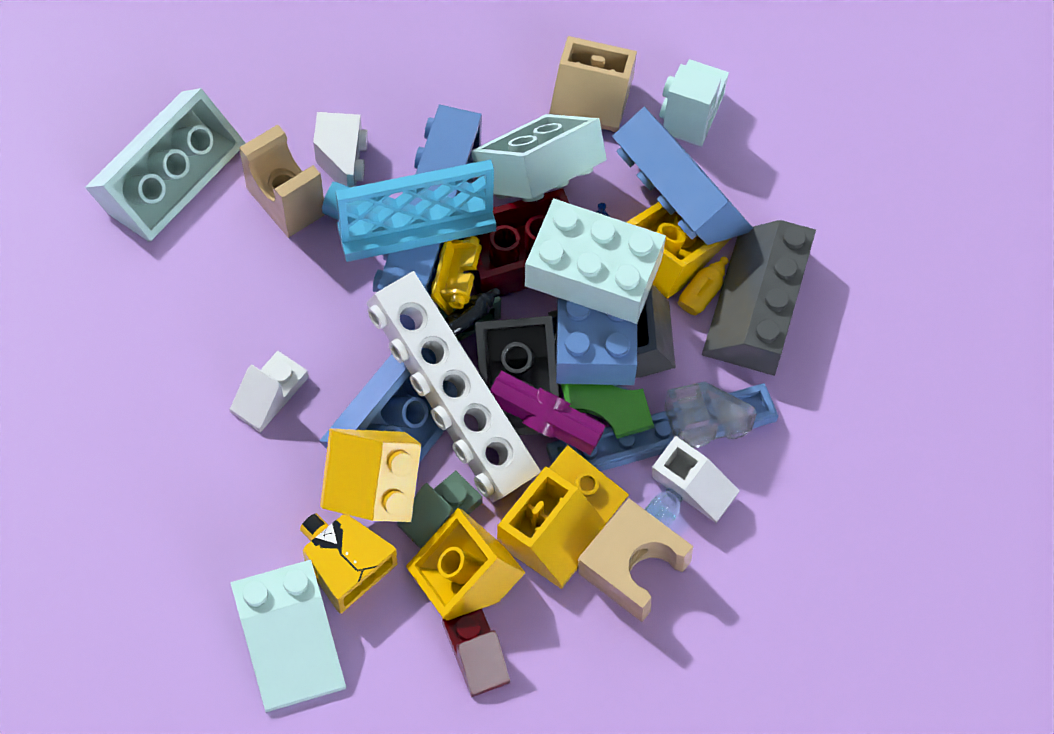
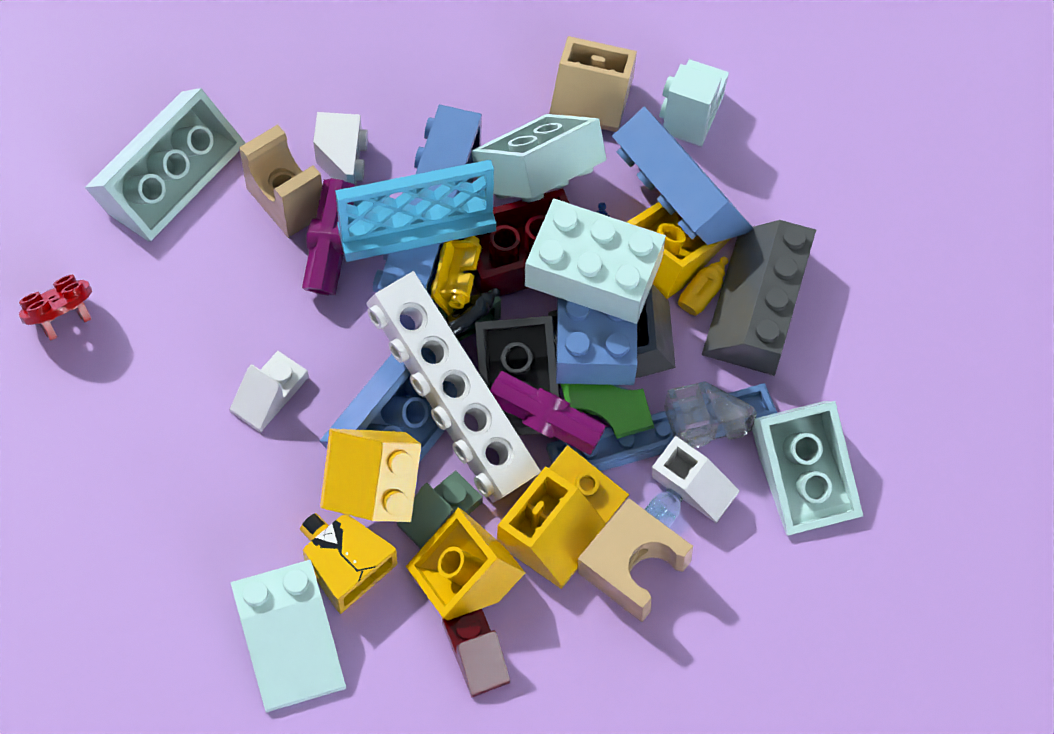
(45, 307): none -> red plate
(324, 242): none -> magenta piece
(807, 466): none -> light aqua slope

